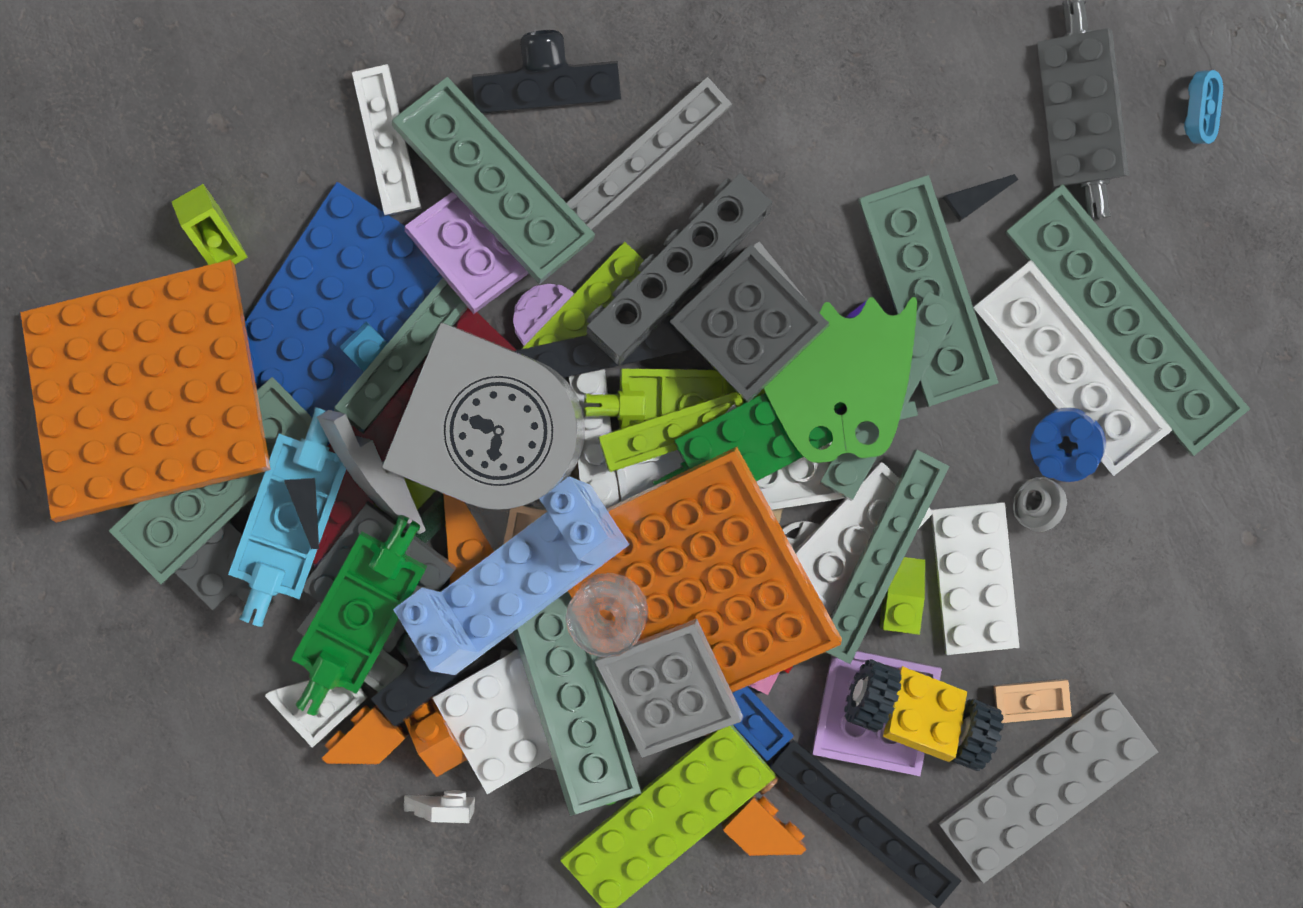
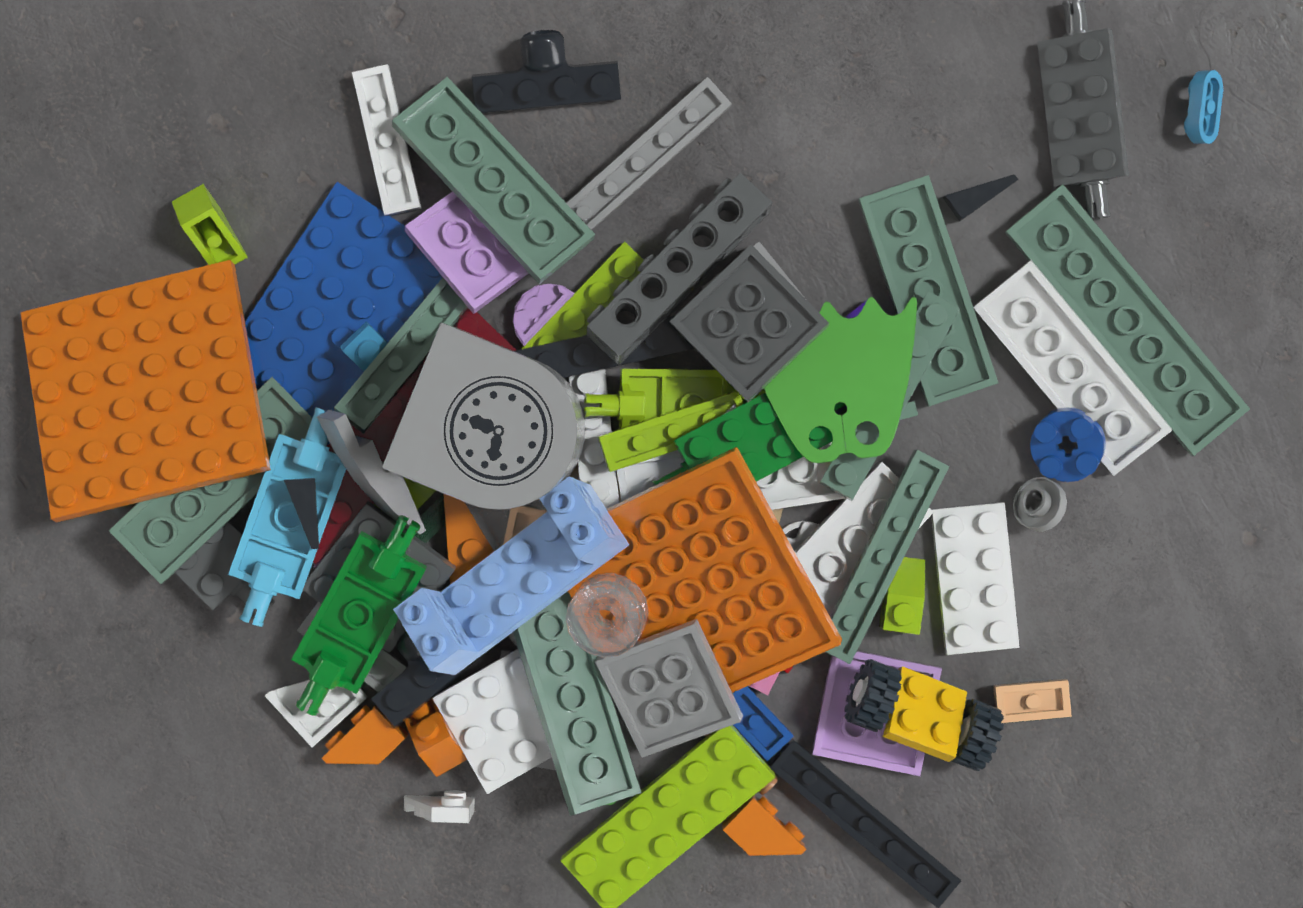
(1048, 787): light grey plate -> none

